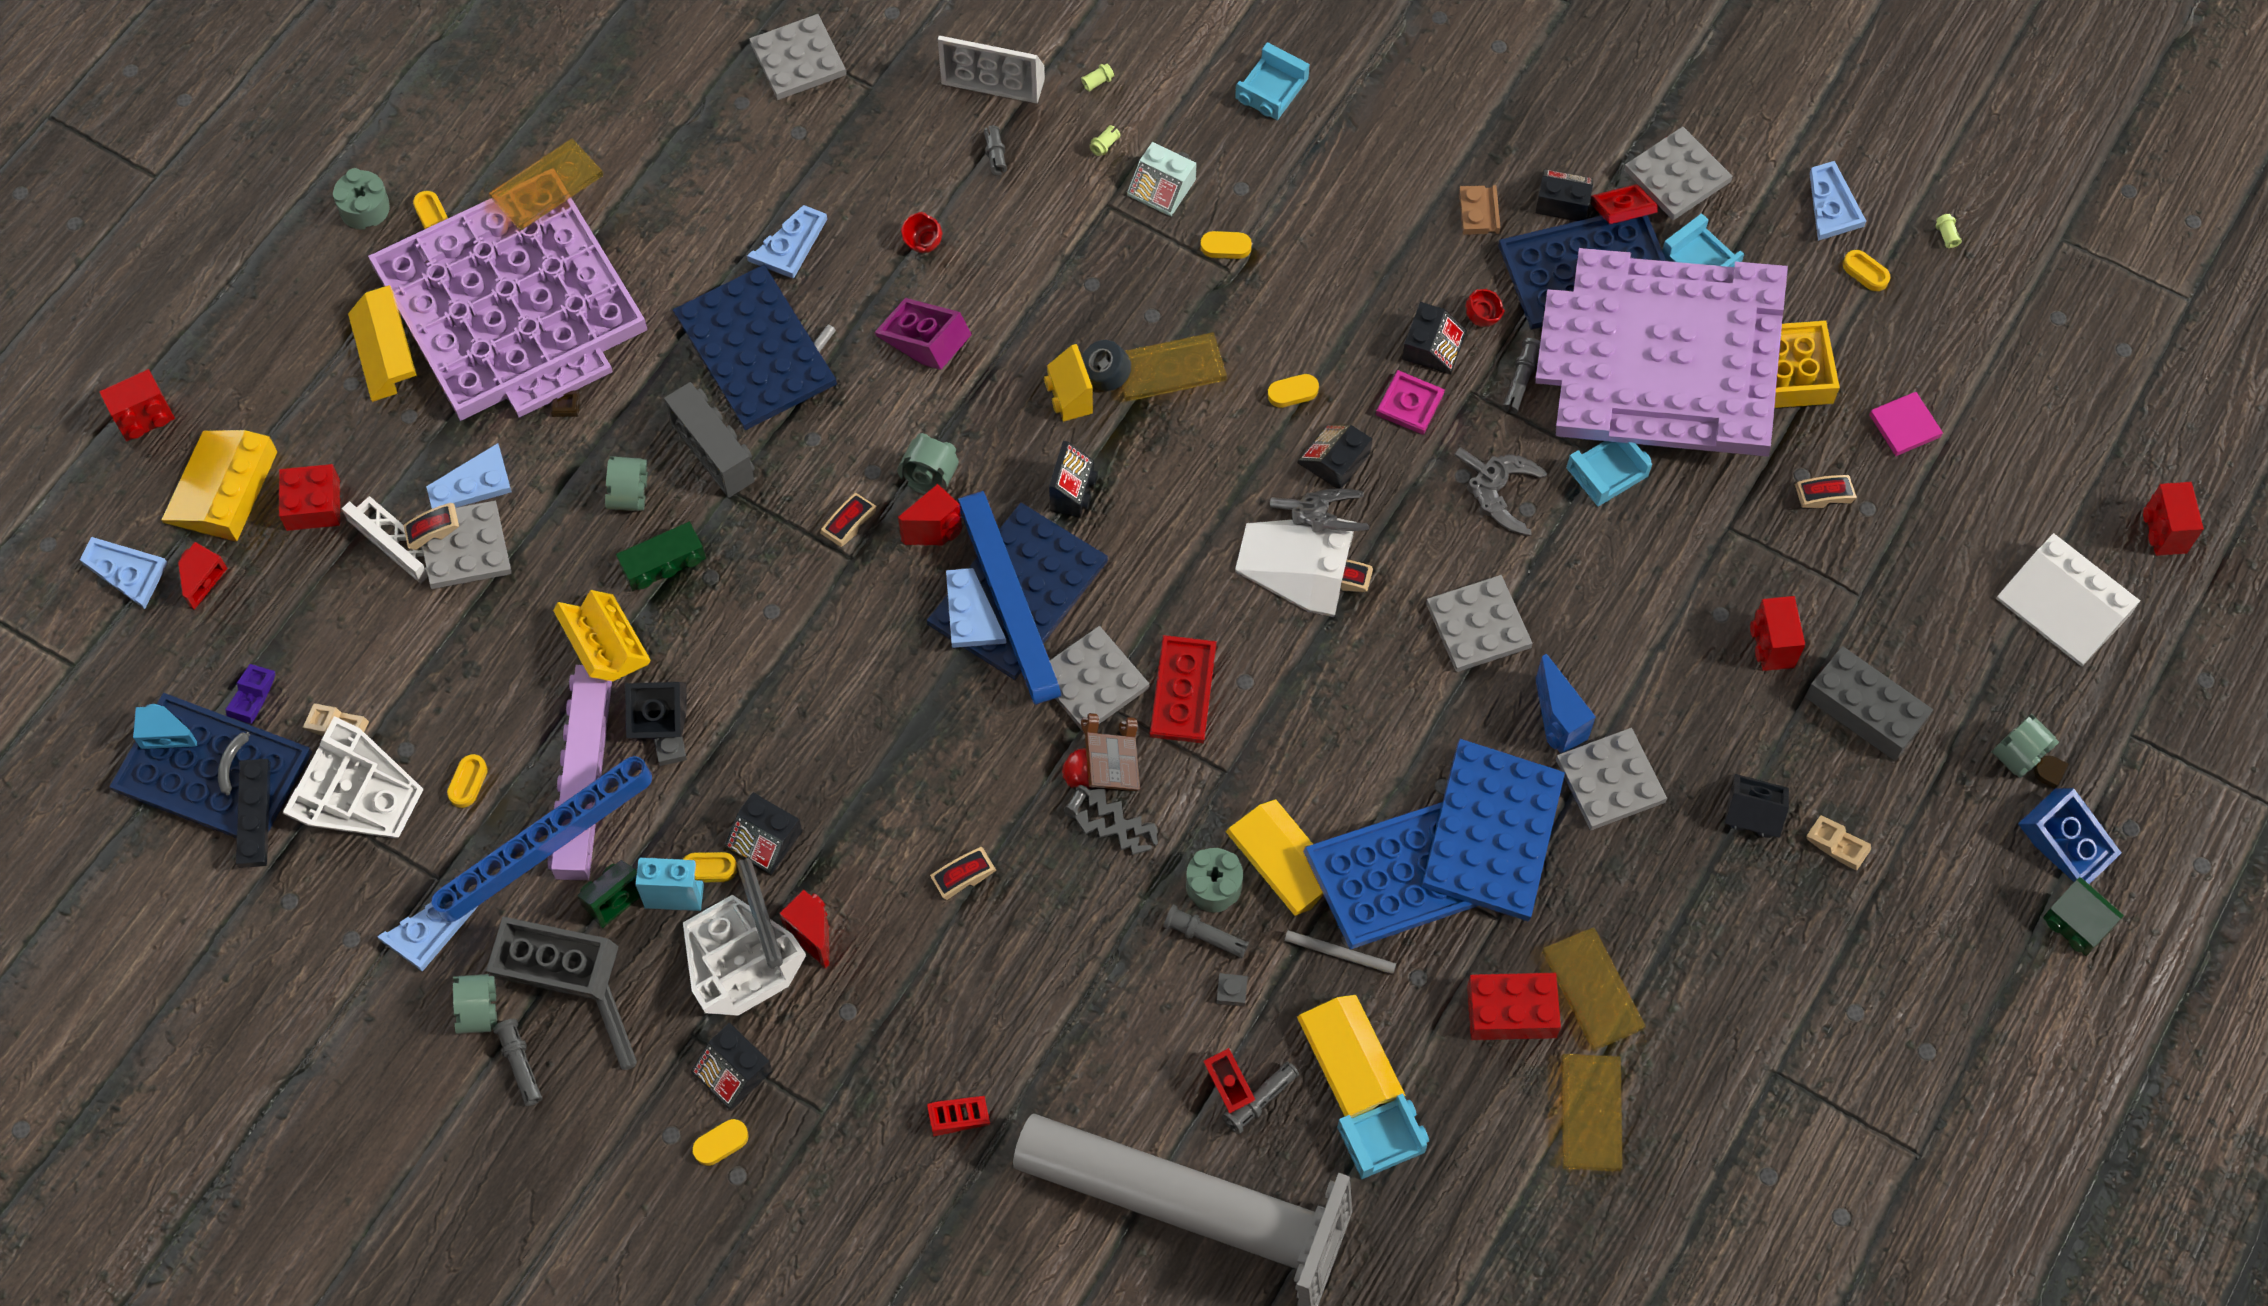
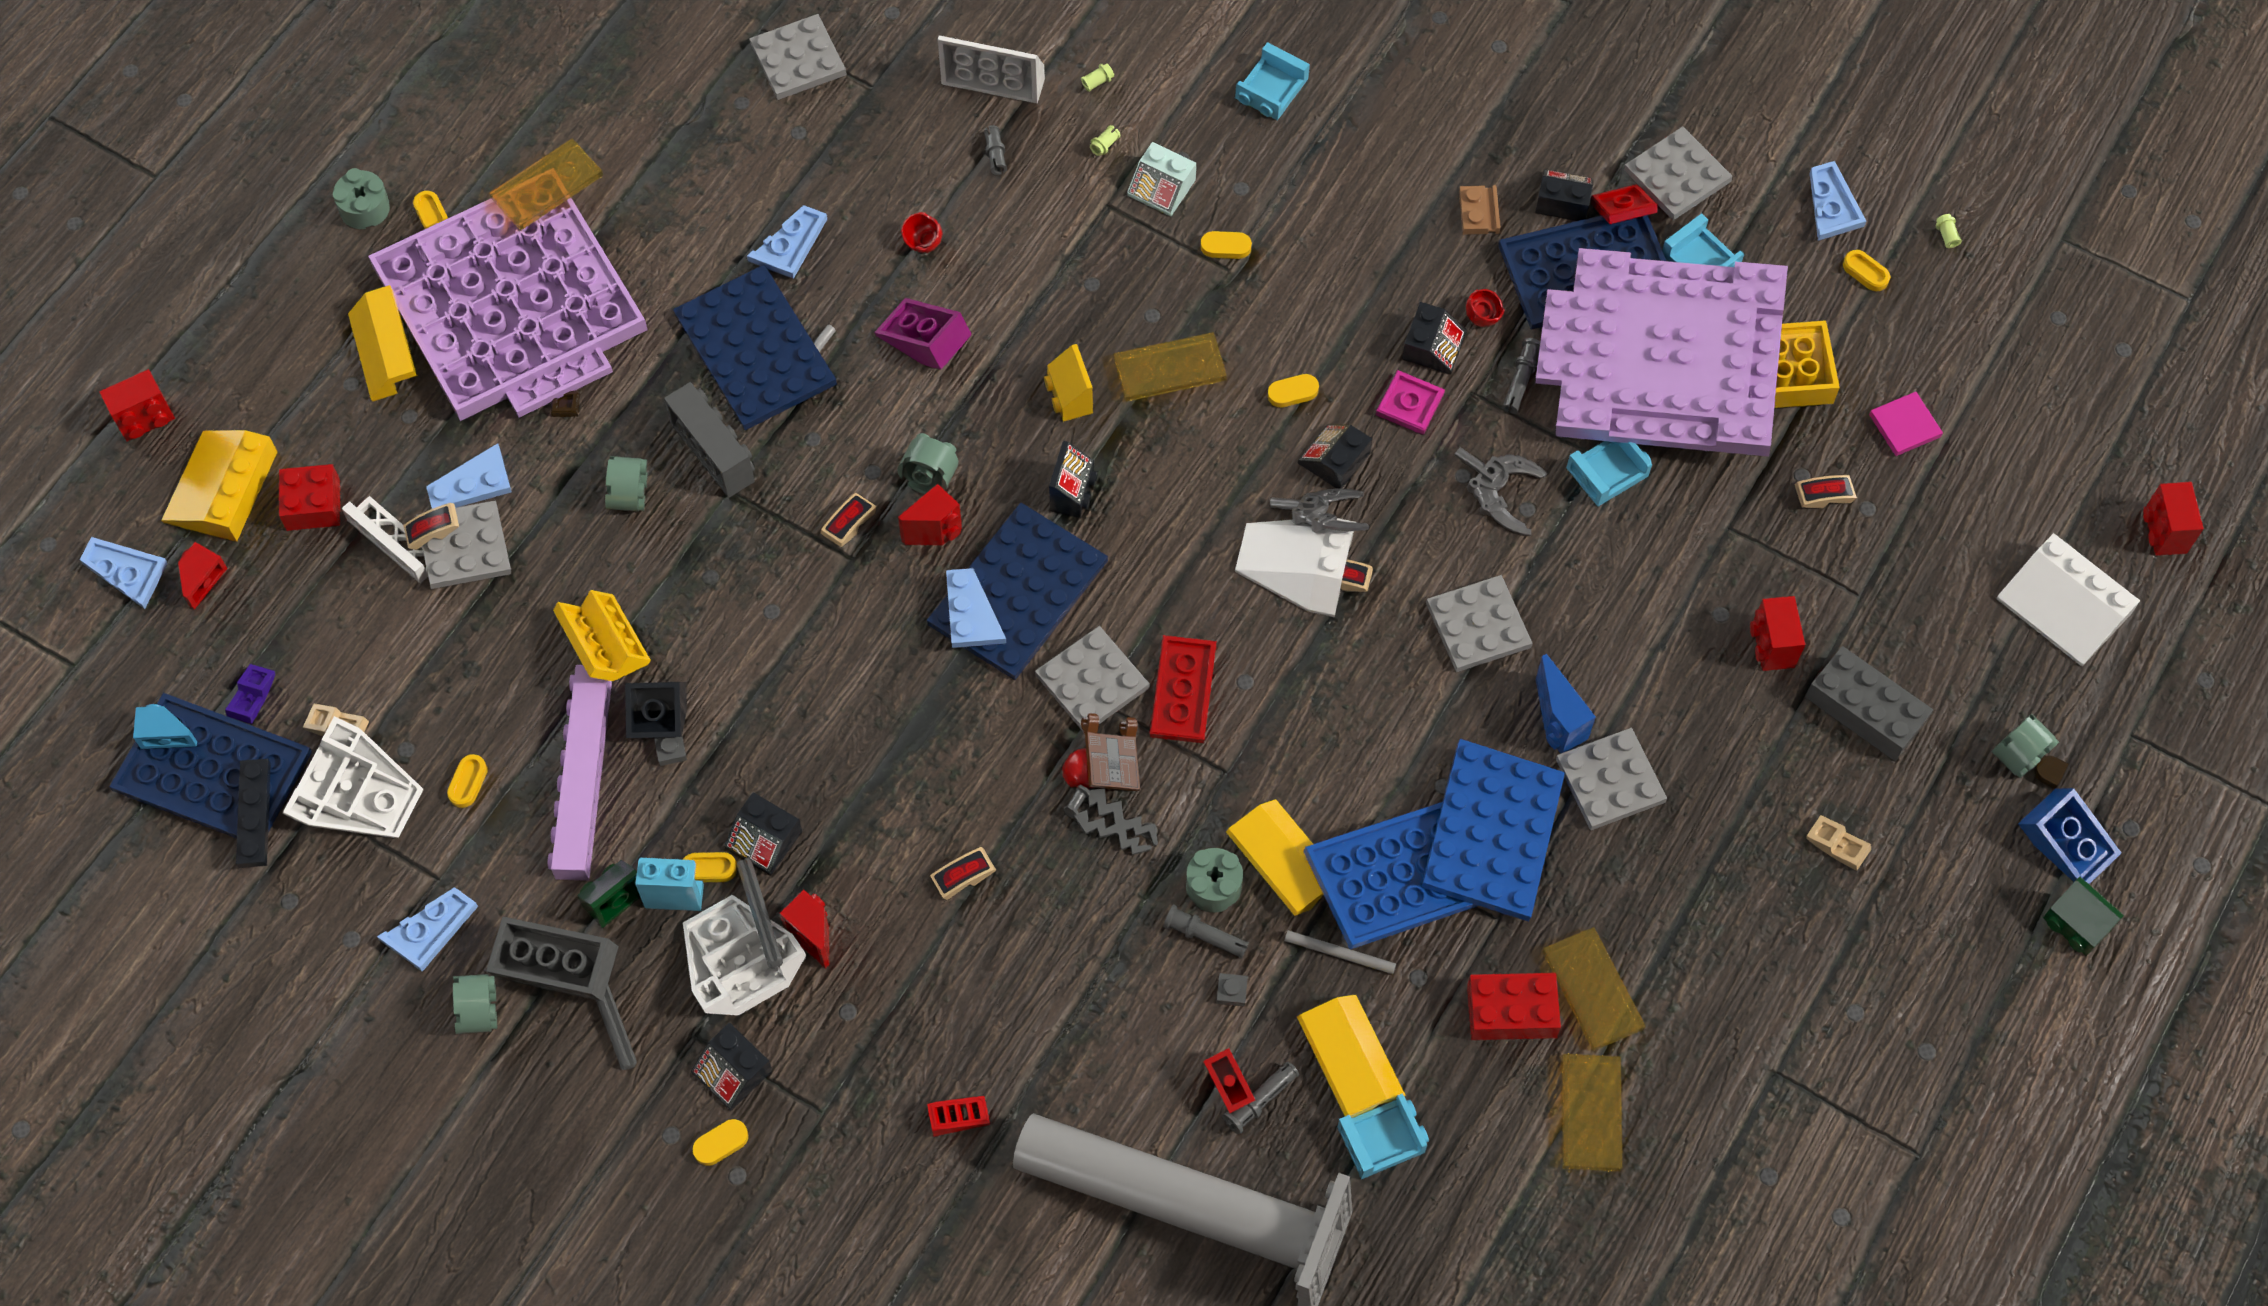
(226, 760): dark grey piece -> none
(514, 1050): dark grey pin -> none
(538, 851): blue beam -> none
(661, 556): dark green brick -> none
(1009, 598): blue beam -> none
(1106, 365): black wheel -> none
(1757, 806): black slope -> none

